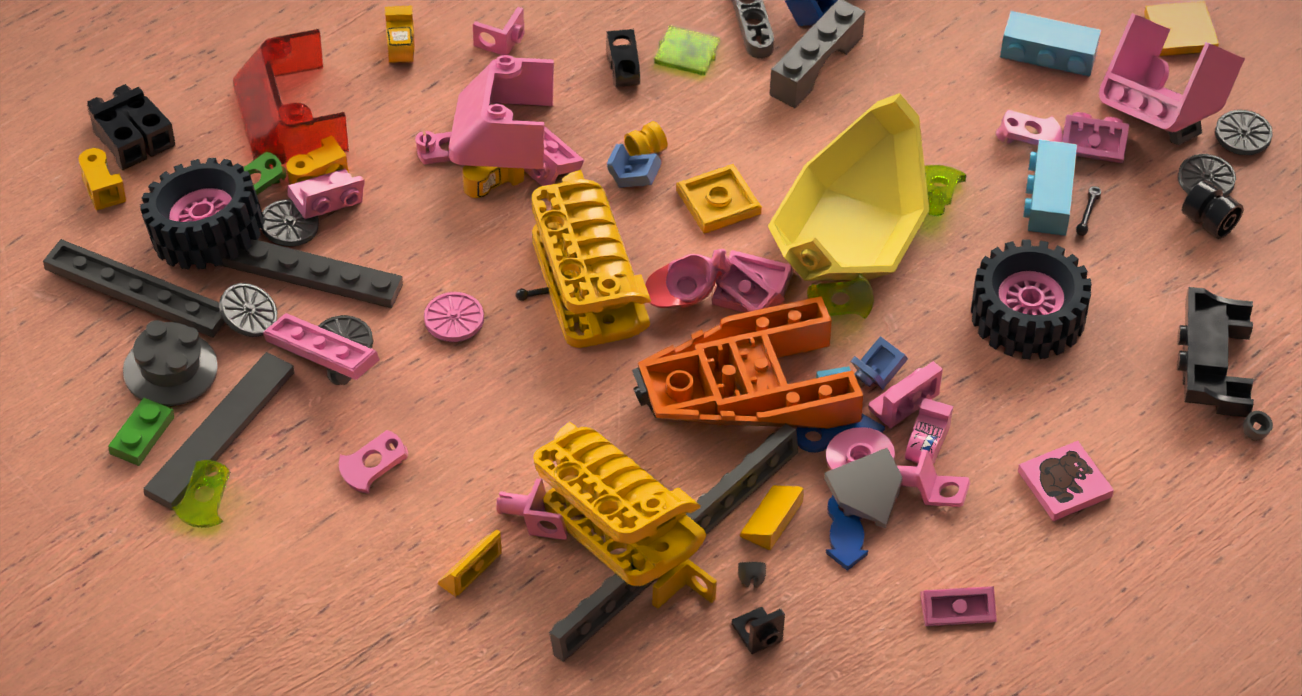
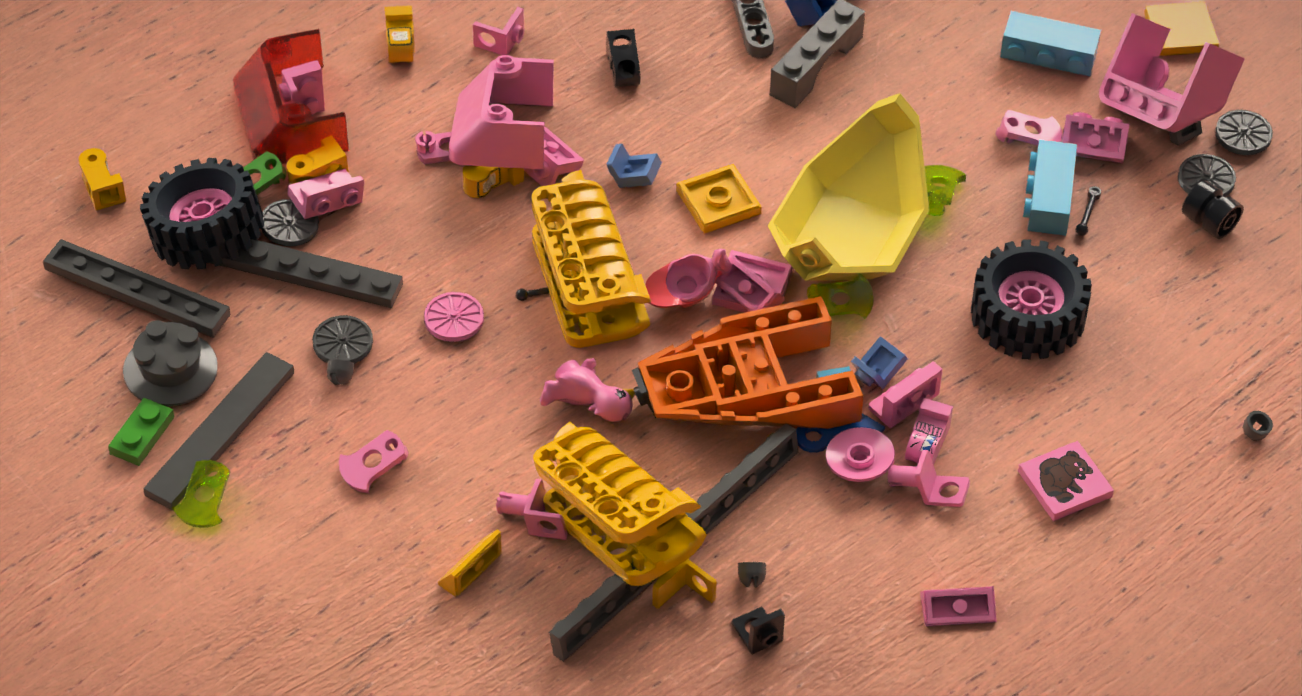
(130, 126): black hips -> none
(247, 309): wheel -> none
(303, 85): none -> bright pink bracket
(321, 346): bright pink tile -> none
(583, 387): none -> bright pink animal
(646, 141): yellow wheel -> none
(687, 50): clear neon green piece -> none
(773, 515): yellow slope -> none
(845, 537): blue brick -> none
(867, 486): light grey slope -> none
(1205, 351): black bracket -> none

